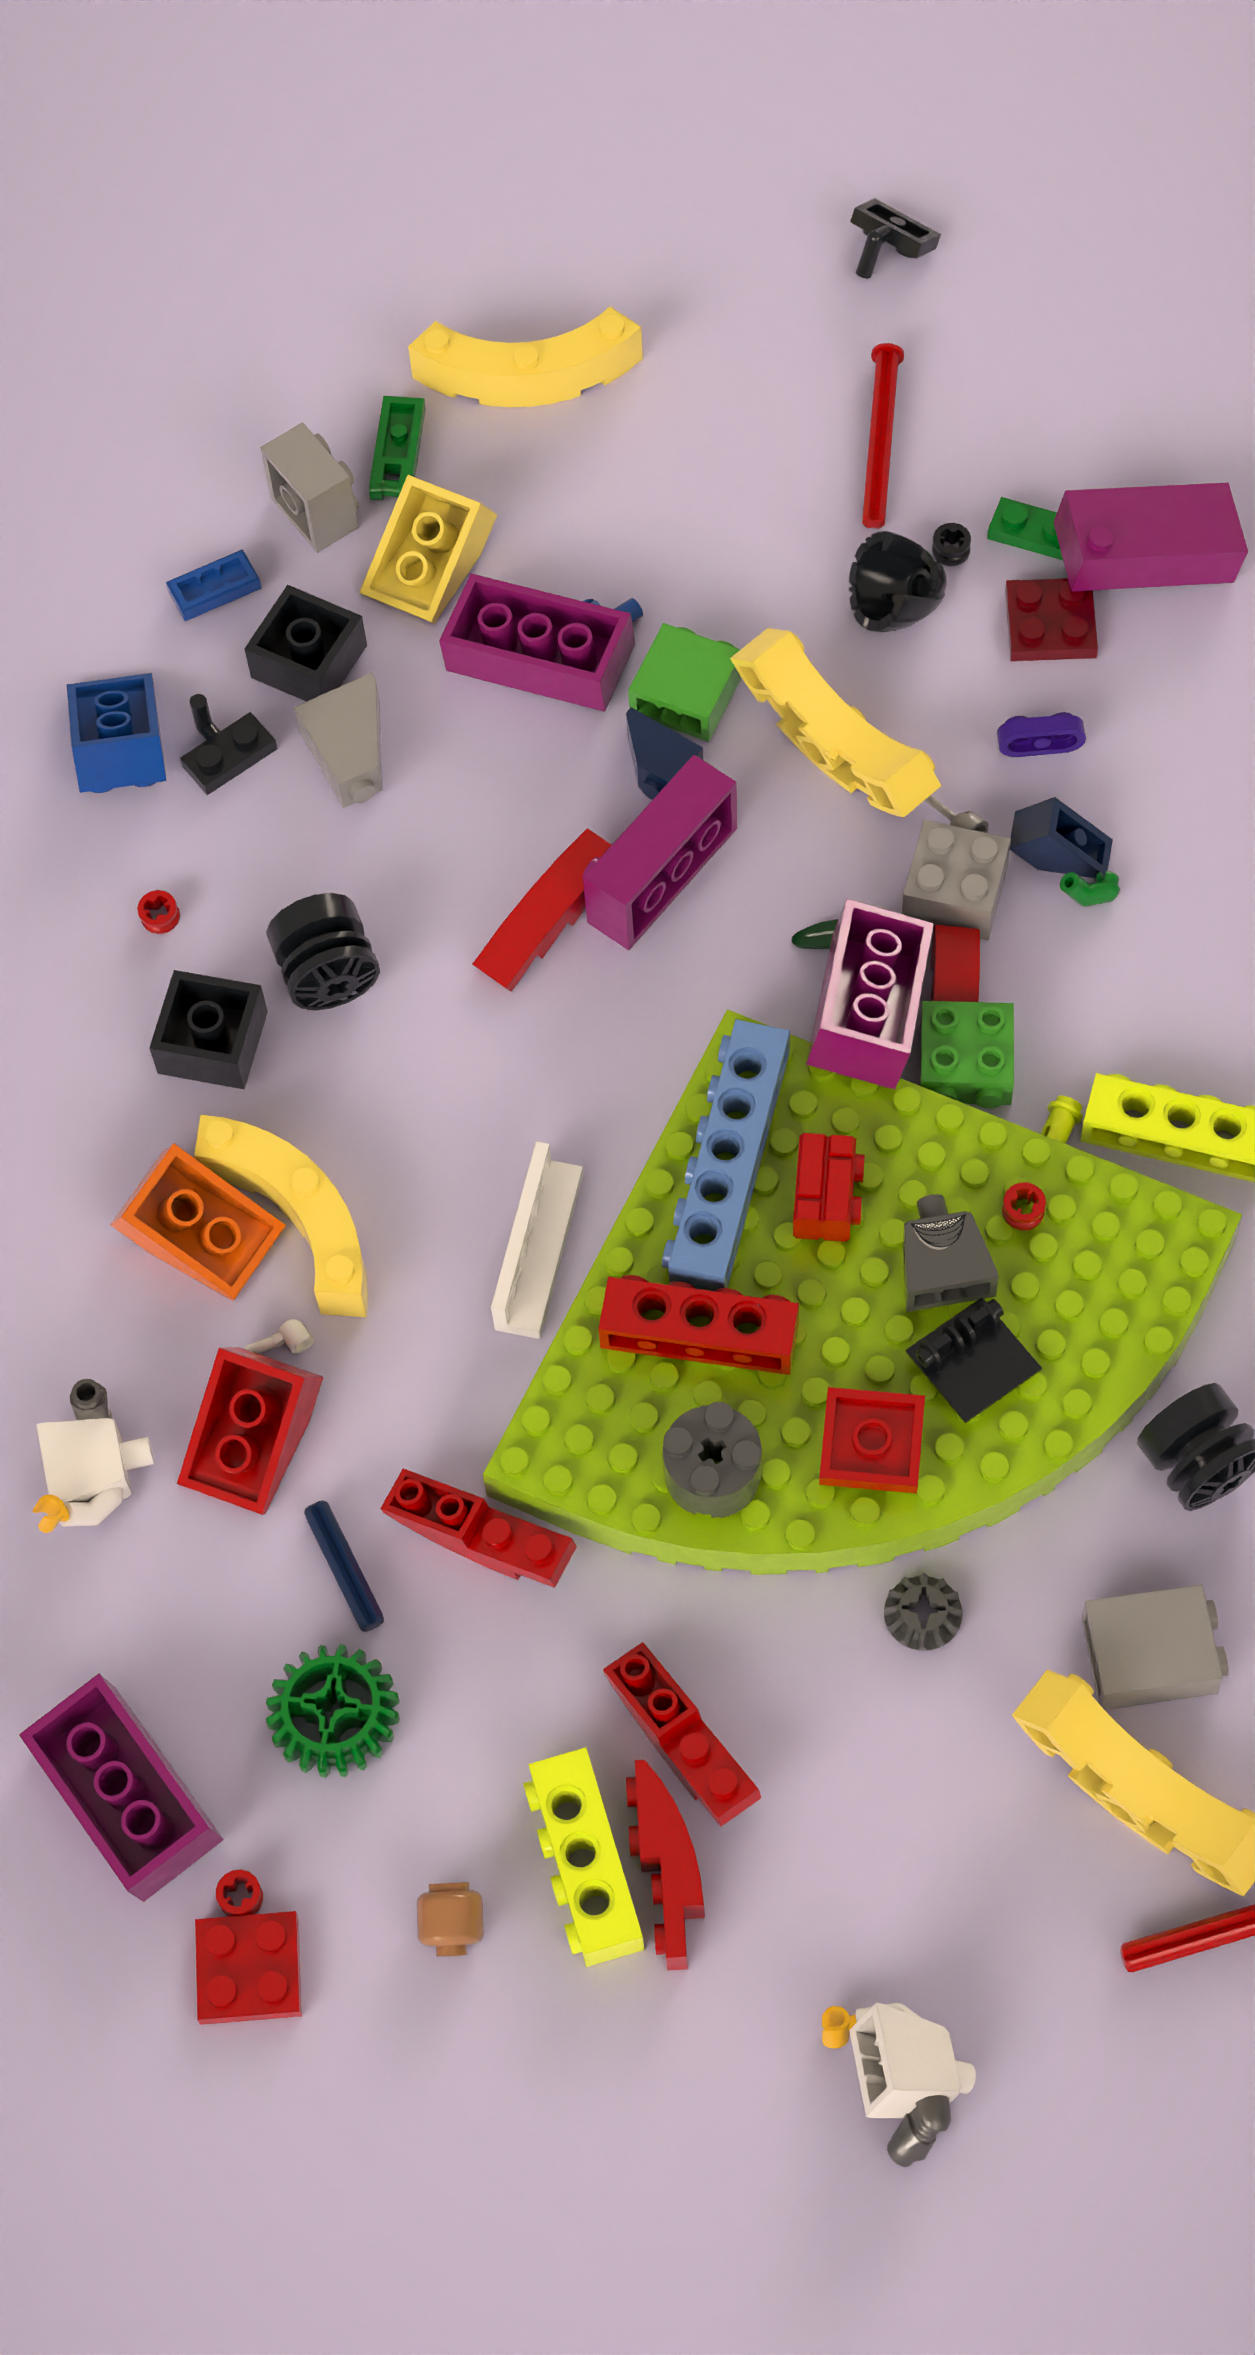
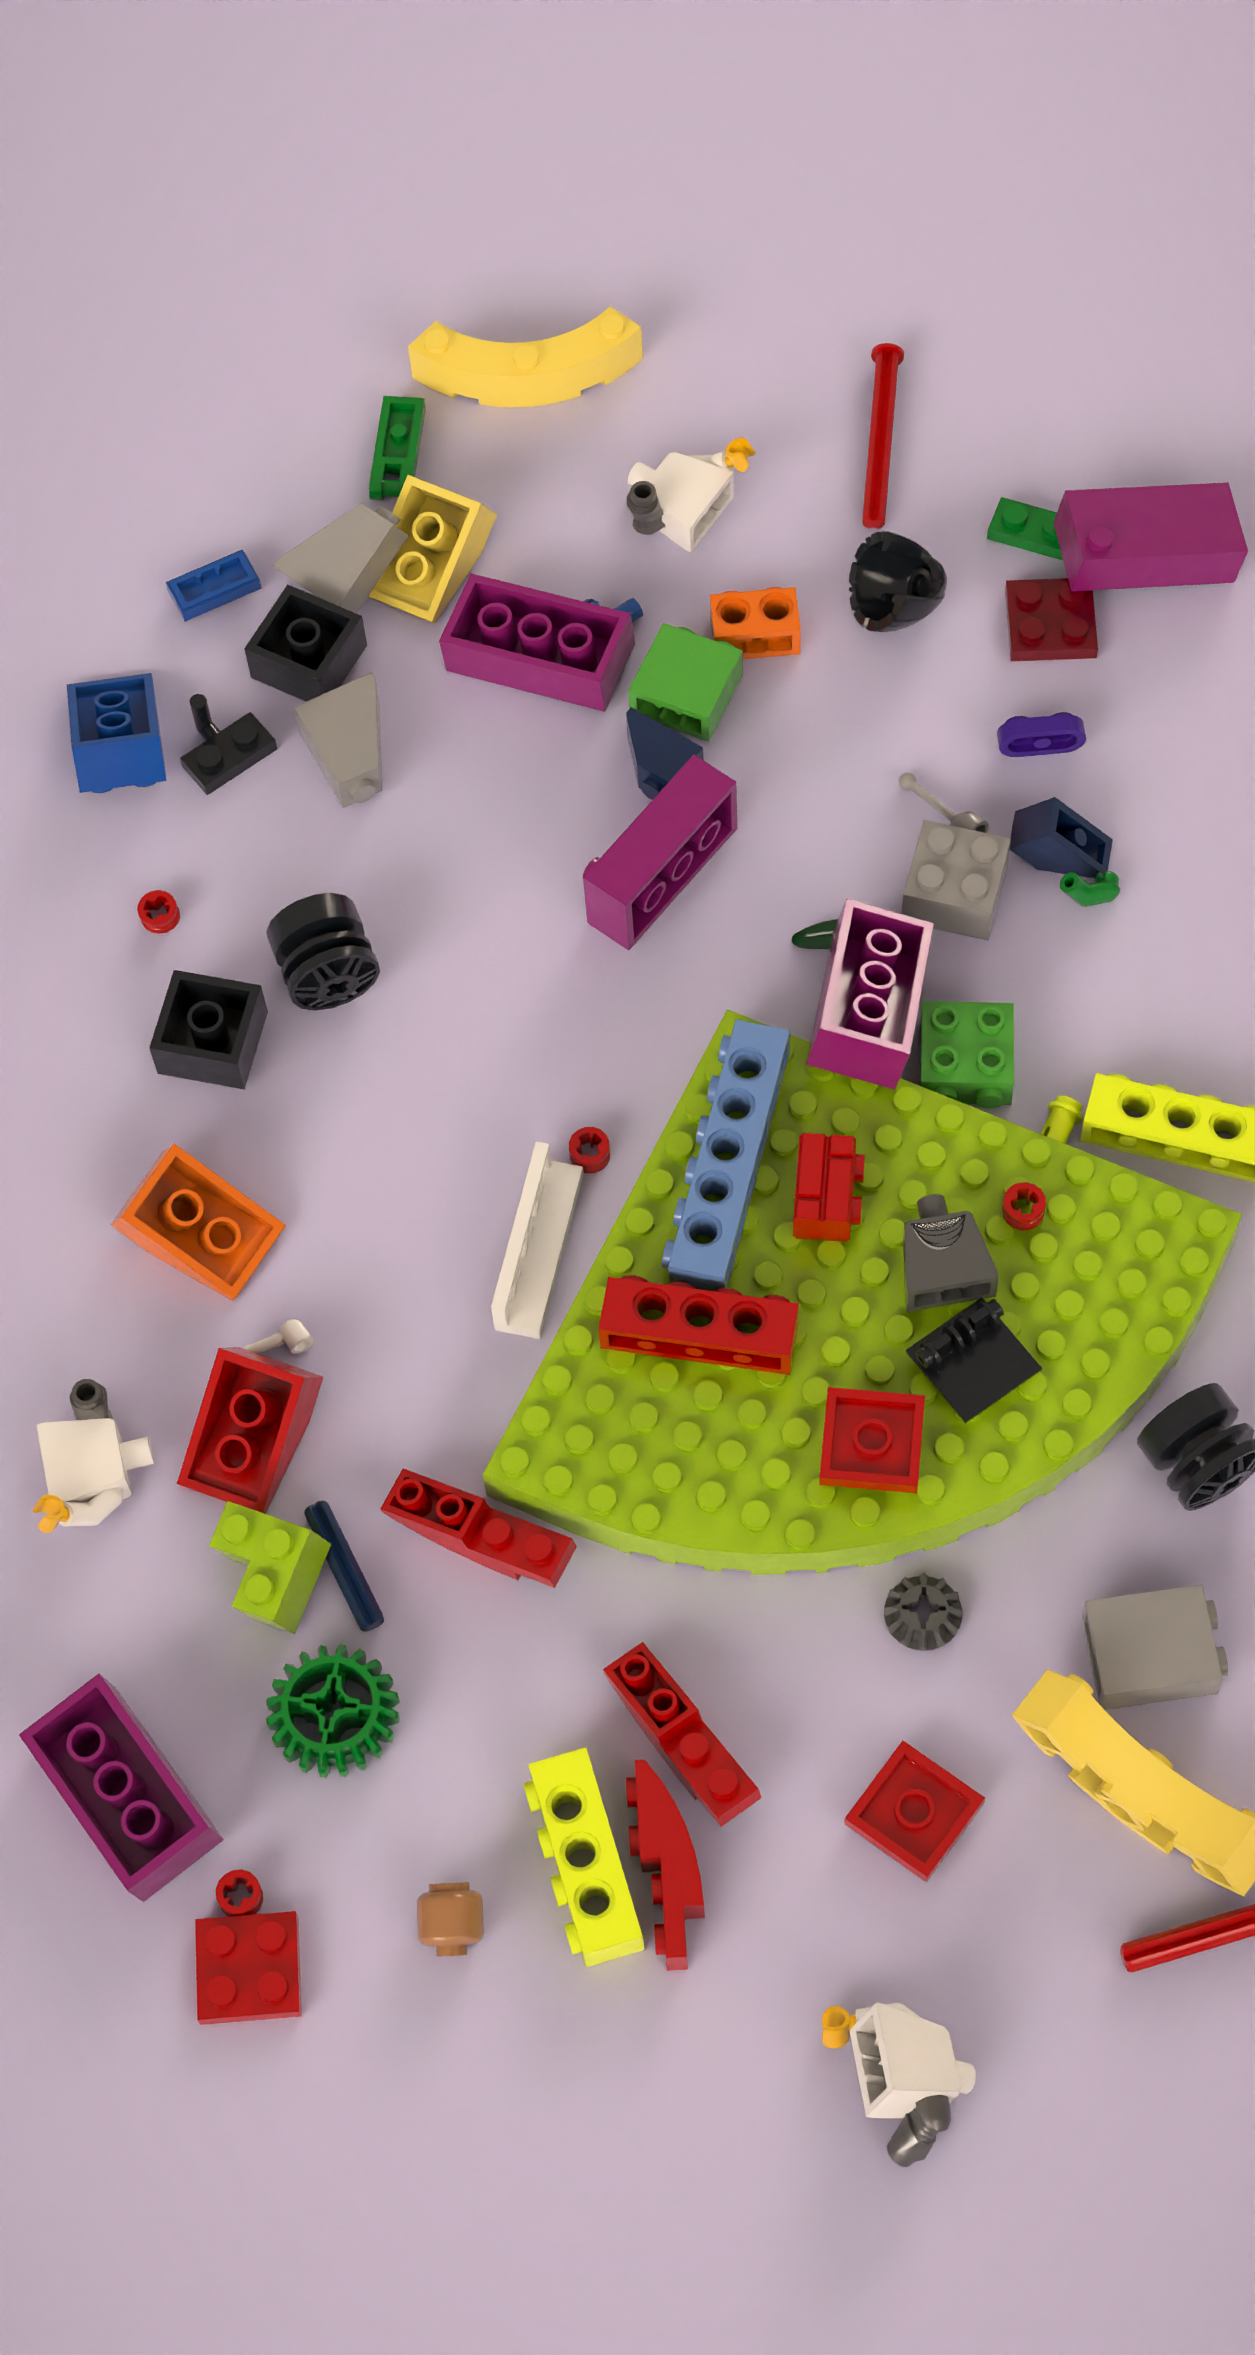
(280, 1563): none -> lime brick
(305, 1195): light yellow brick -> none
(310, 486): light grey brick -> none
(346, 556): none -> light grey slope
(541, 914): red slope -> none
(593, 1136): none -> red bush
(685, 492): none -> white torso
(694, 1478): dark grey brick -> none
(755, 629): none -> orange brick
(830, 730): light yellow brick -> none
(888, 225): black plate -> none
(914, 1811): none -> red plate
(951, 533): black bush -> none
(955, 964): red slope -> none

